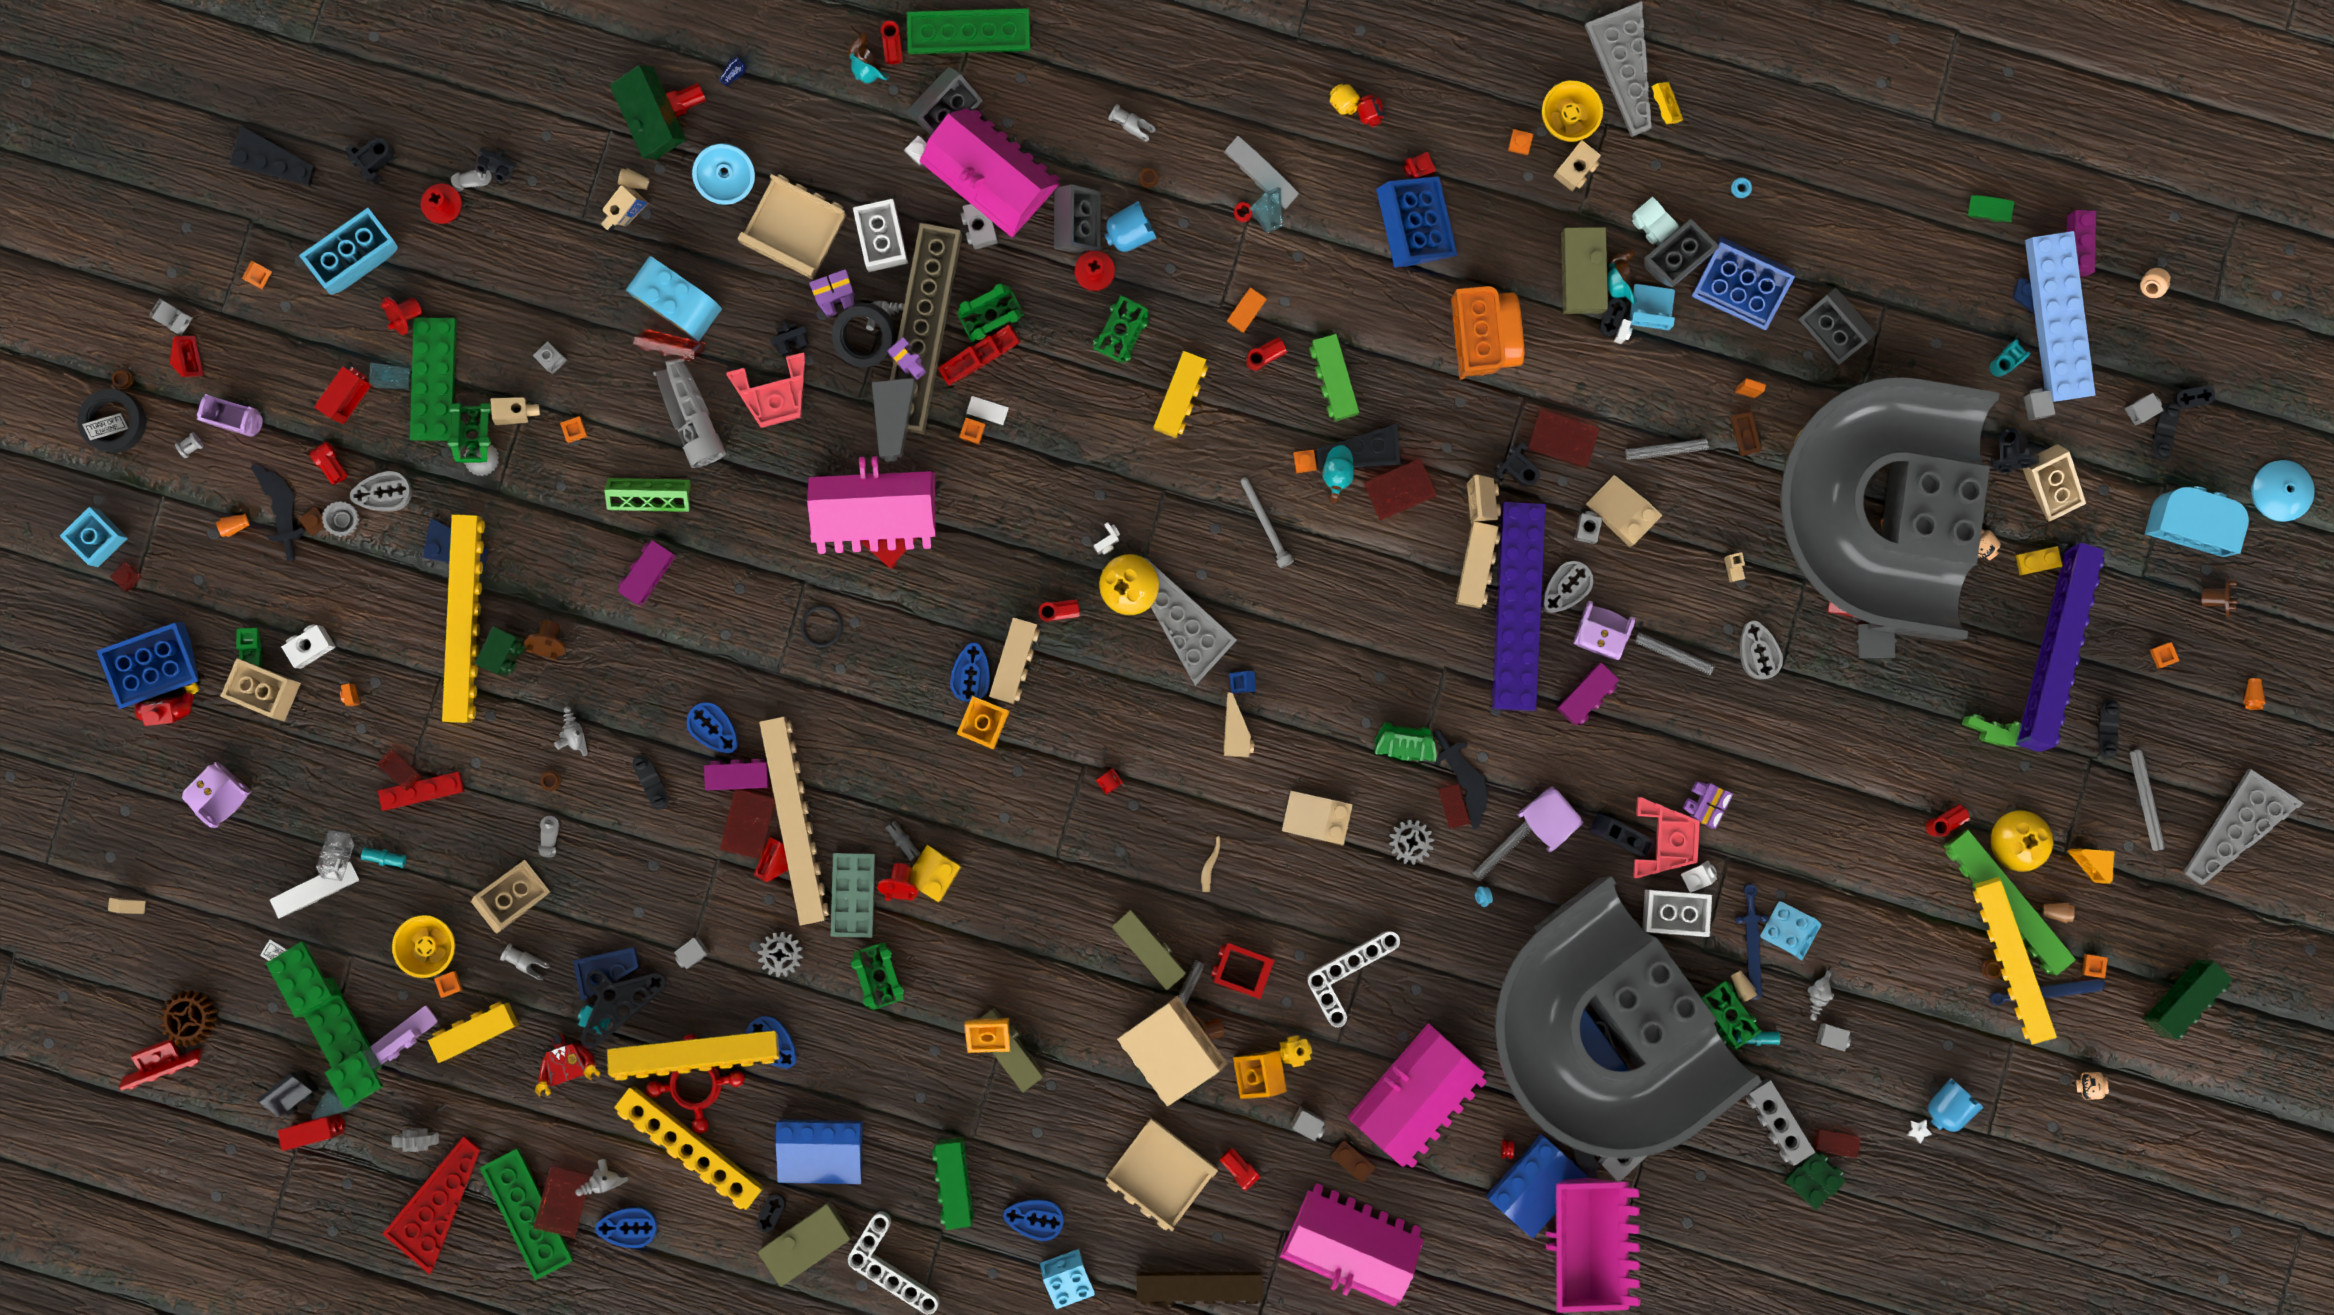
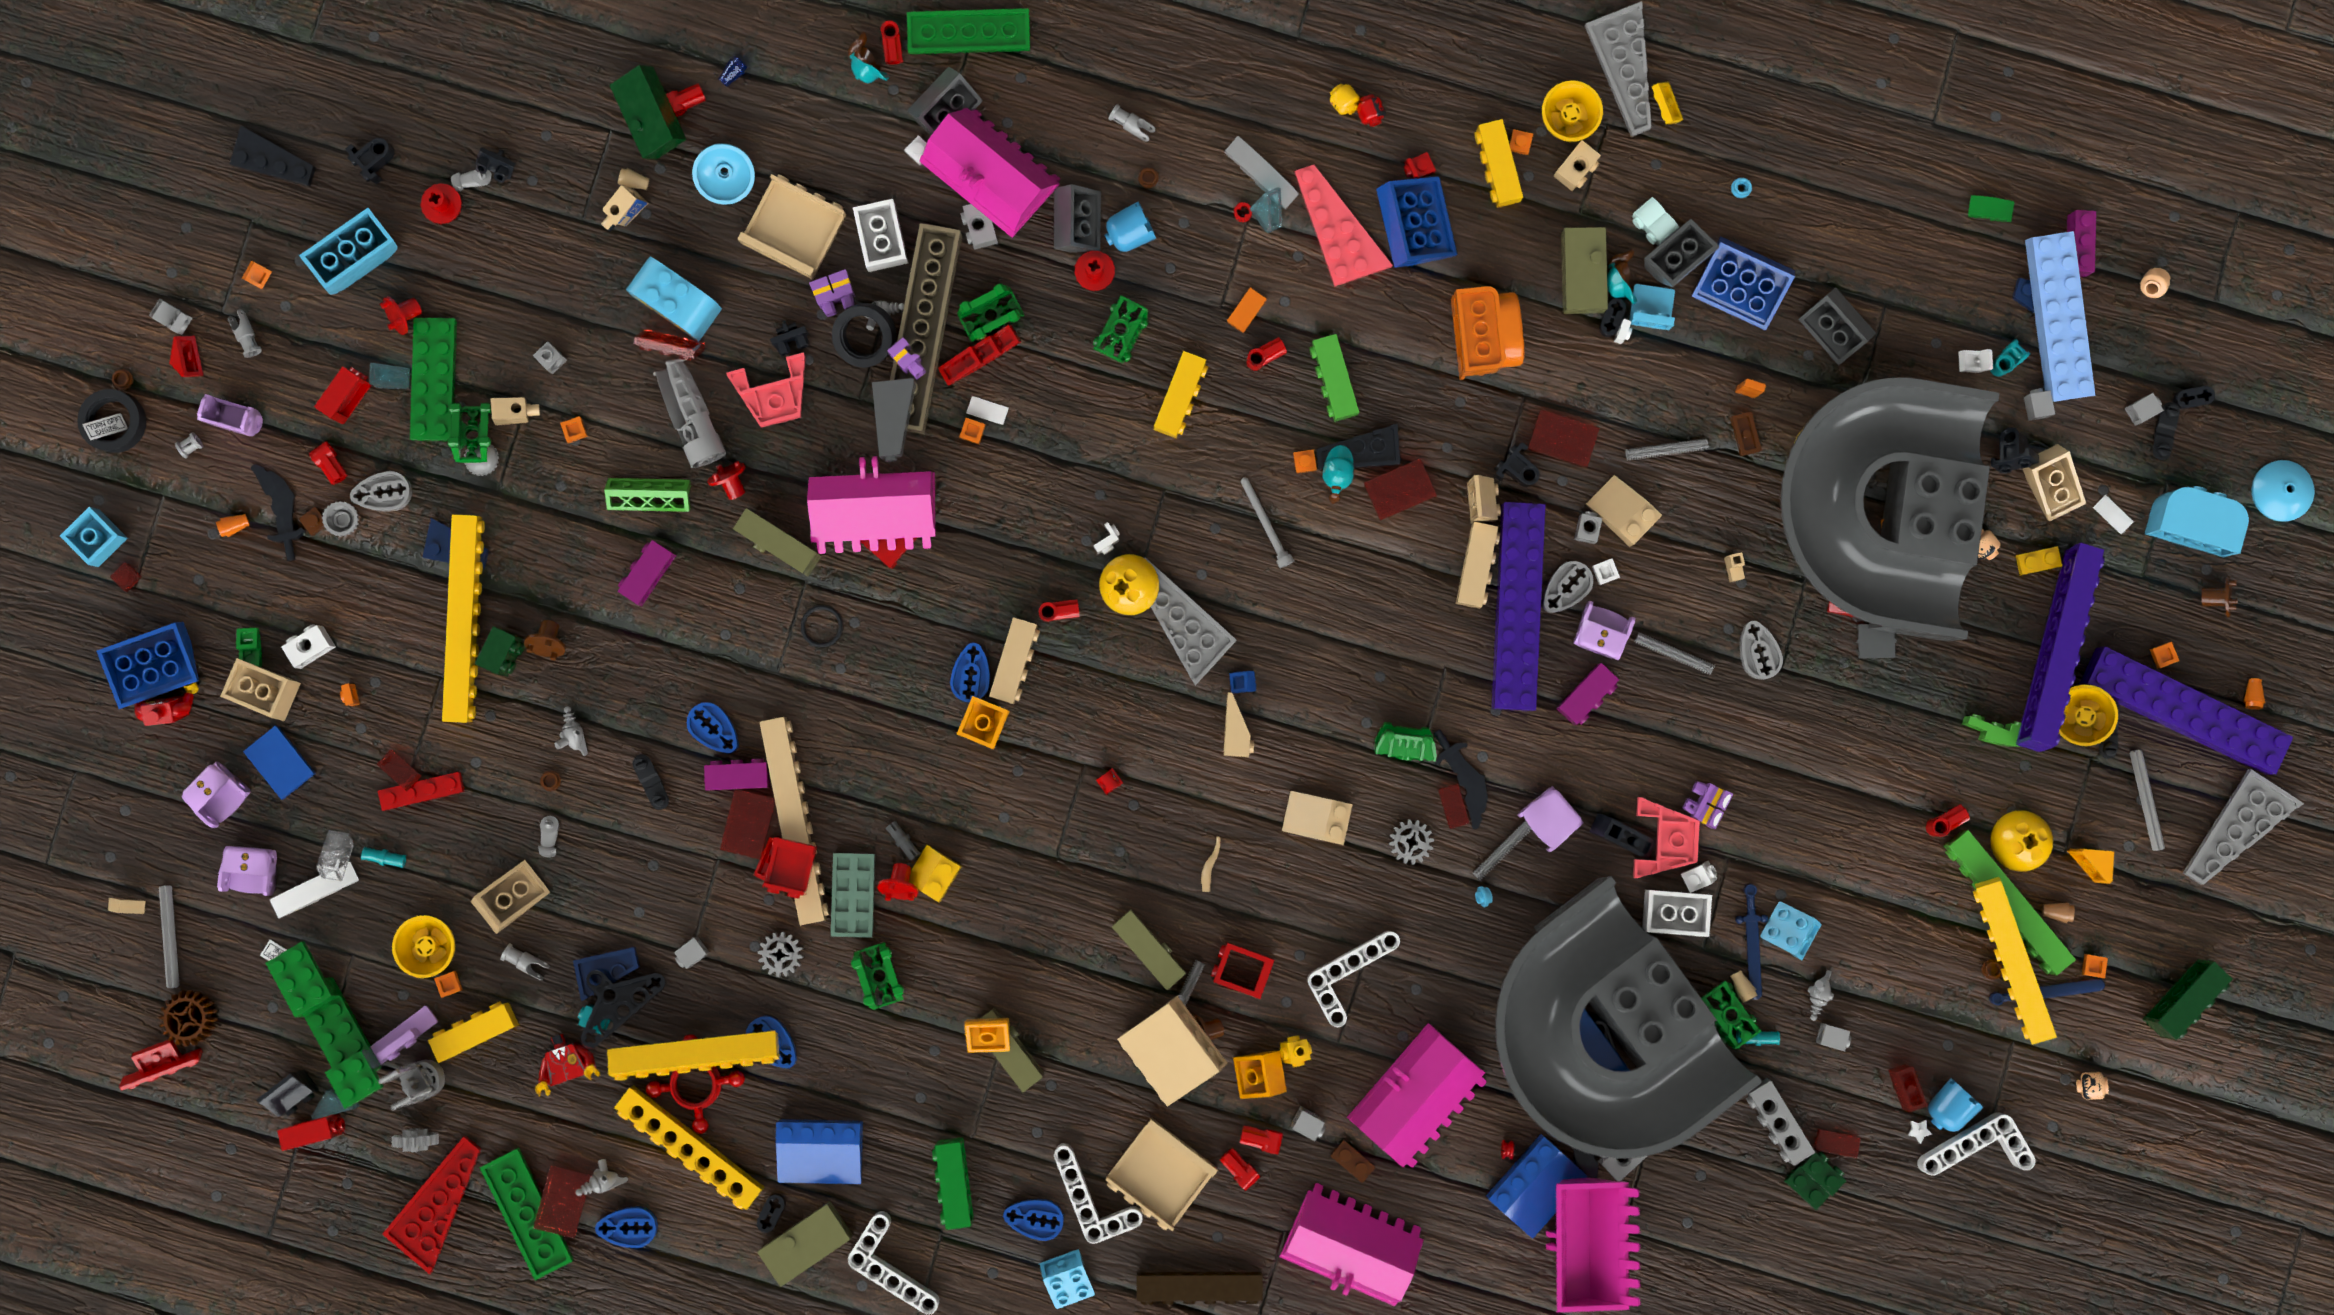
(169, 936): none -> light grey axle
(244, 334): none -> light grey piece
(248, 870): none -> lavender piece
(279, 762): none -> blue tile
(417, 1081): none -> light grey piece
(729, 479): none -> red piece
(776, 542): none -> olive brick
(790, 867): none -> red panel
(1087, 1202): none -> white beam
(1266, 1139): none -> red piece
(1343, 240): none -> coral wing
(1499, 163): none -> yellow brick
(1605, 571): none -> white plate
(1907, 1088): none -> clear red brick
(1975, 361): none -> white bracket
(1976, 1143): none -> white beam
(2083, 703): none -> yellow piece
(2113, 514): none -> white sticker
(2187, 711): none -> dark purple brick

